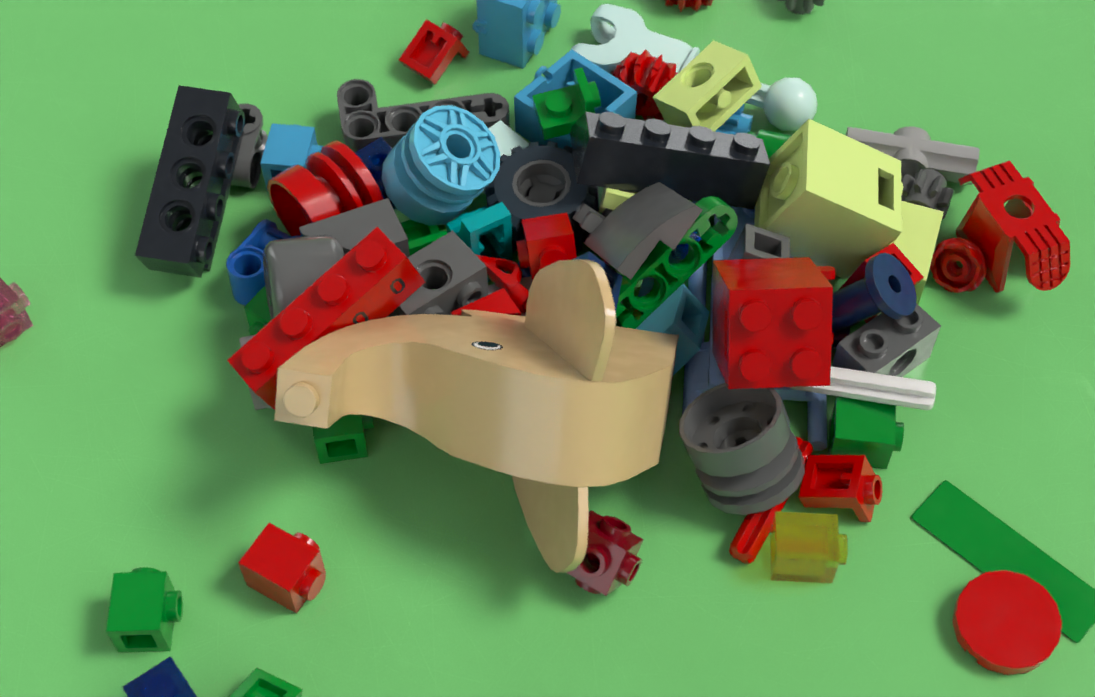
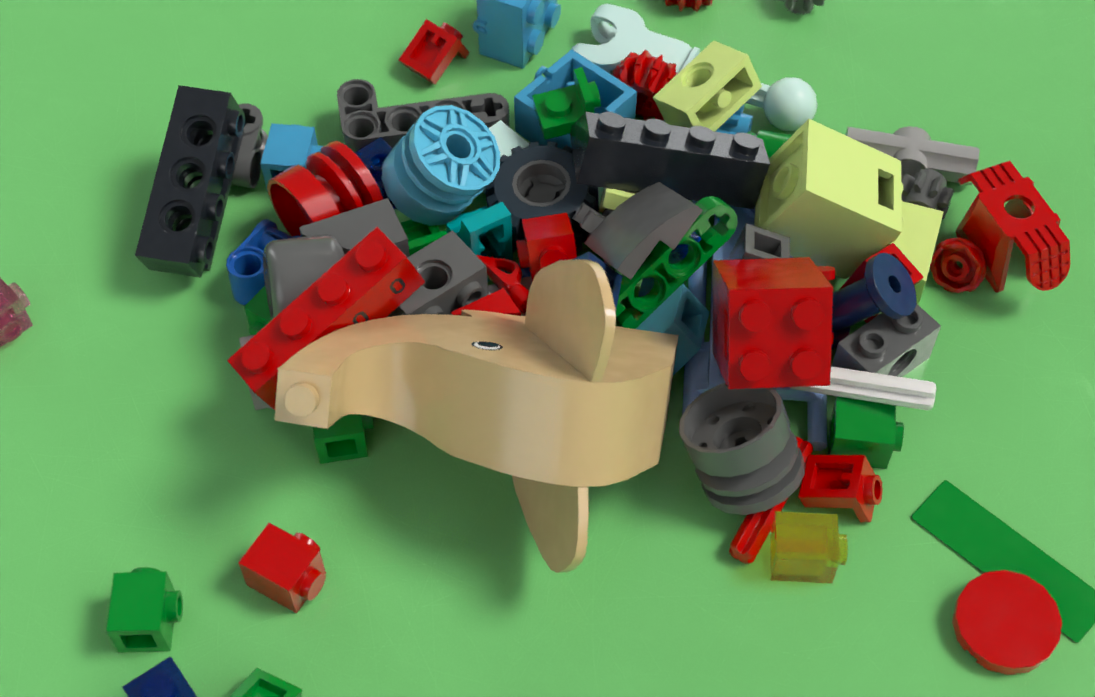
(609, 555): dark red brick -> none

